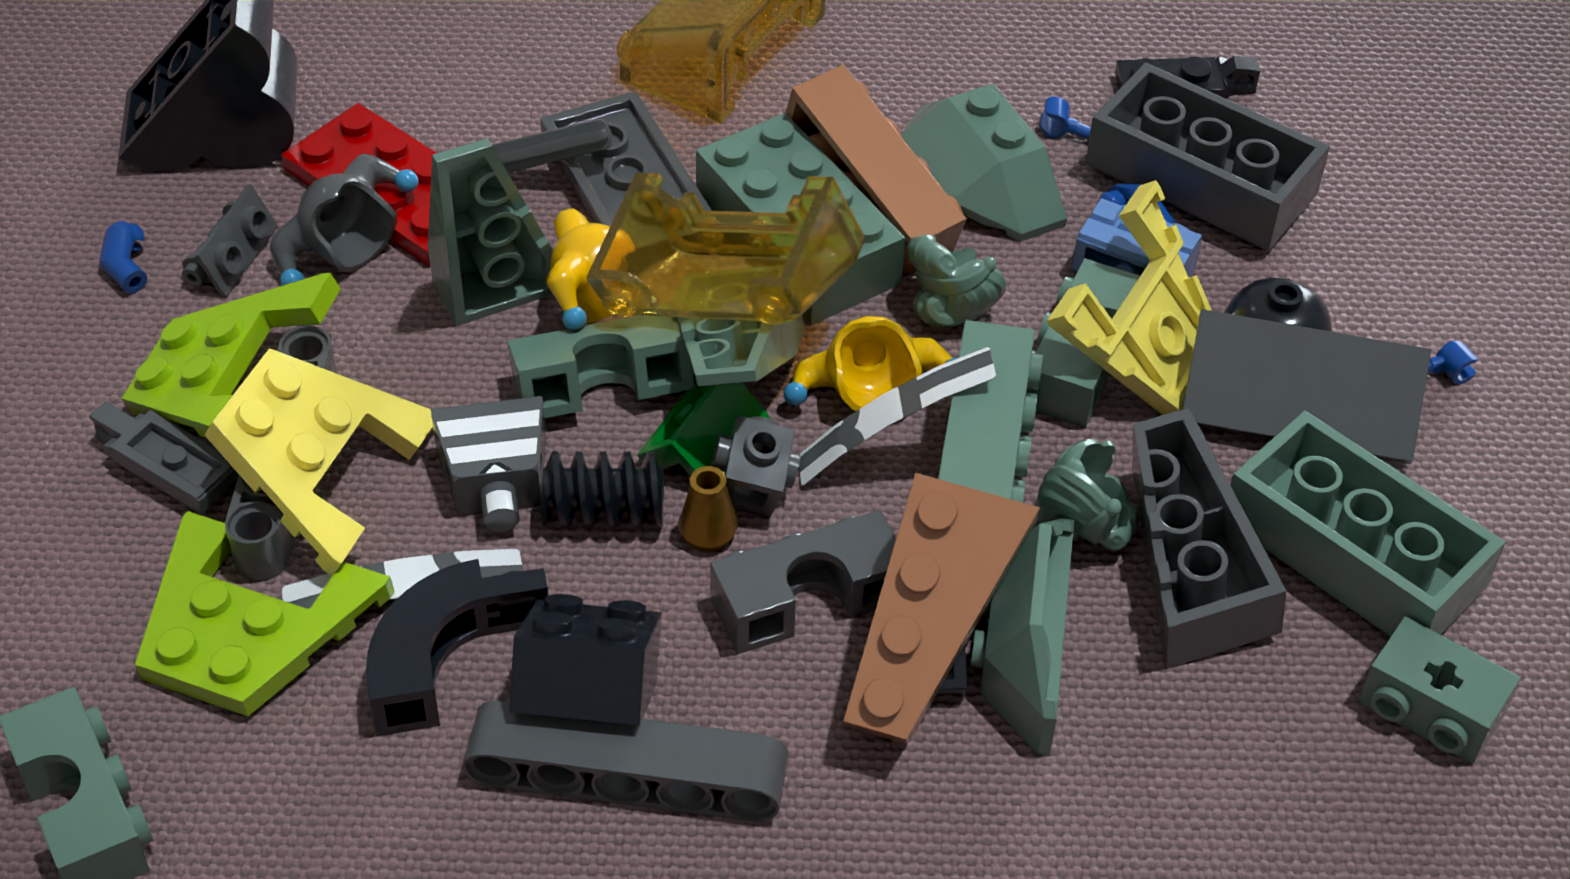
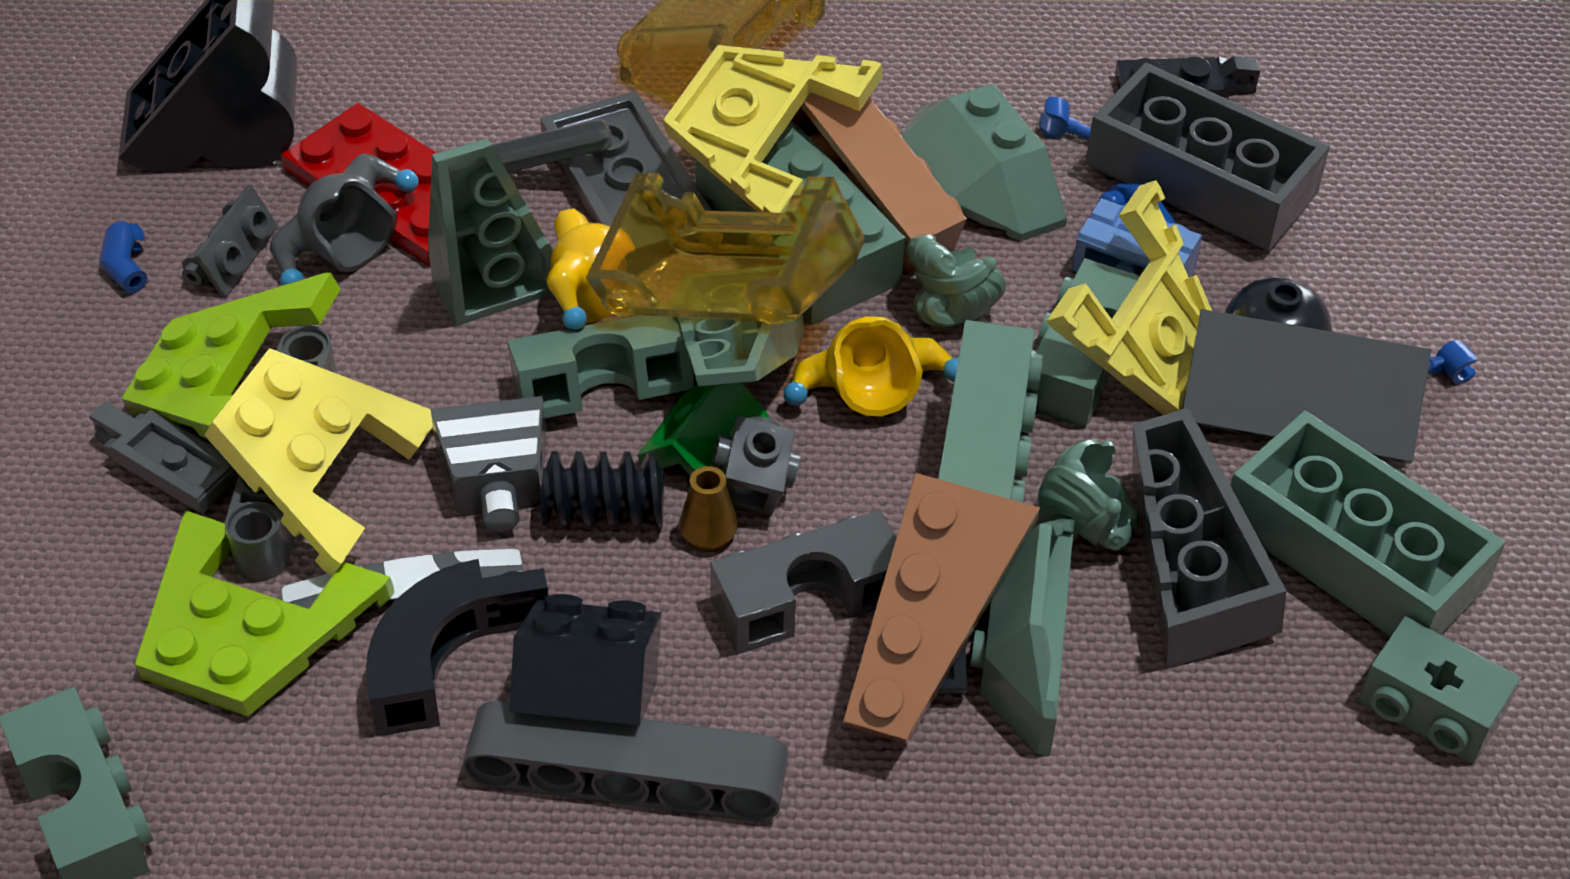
(743, 106): none -> light yellow wing
(894, 406): sticker -> none

